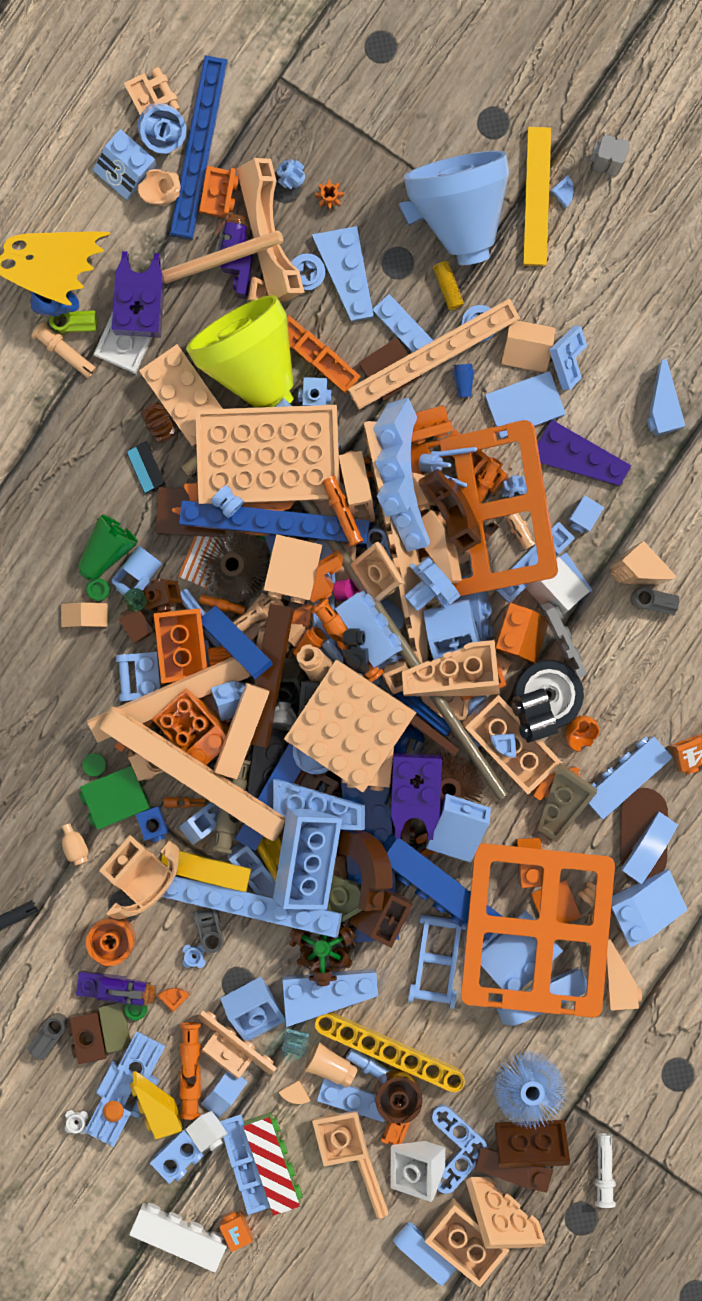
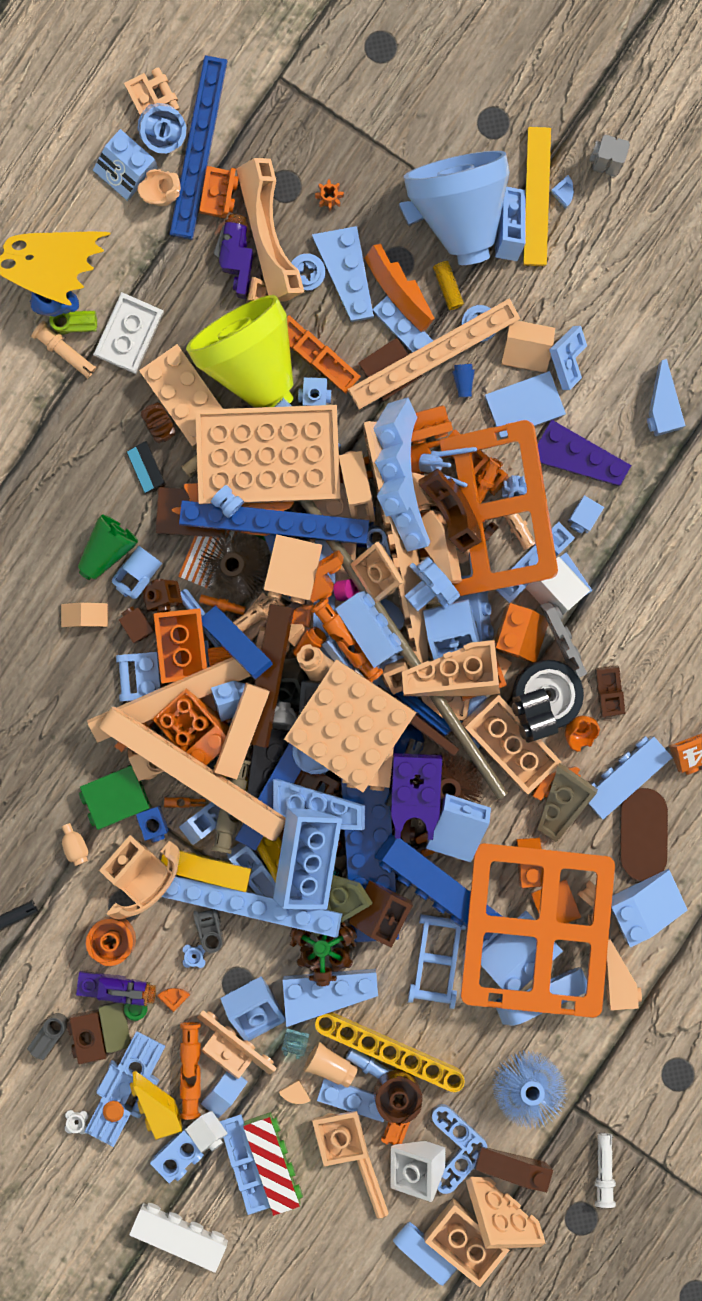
(94, 764): green tile -> none
(98, 589): green tile -> none
(133, 594): clear green bush -> none
(134, 291): dark purple brick -> none
(222, 256): light nougat axle -> none
(236, 1230): orange brick -> none
(291, 174): light blue gear -> none
(339, 867): light nougat tile -> none
(342, 511): orange pin -> none
(355, 657): black plate -> none
(373, 864): reddish brown arch -> none
(402, 293): none -> orange slope
(504, 744): light blue tile -> none
(511, 226): none -> light blue slope
(532, 1146): reddish brown tile -> none
(610, 691): none -> reddish brown slope
(641, 567): light nougat slope -> none
(649, 847): light blue slope -> none
(656, 601): dark grey piece -> none

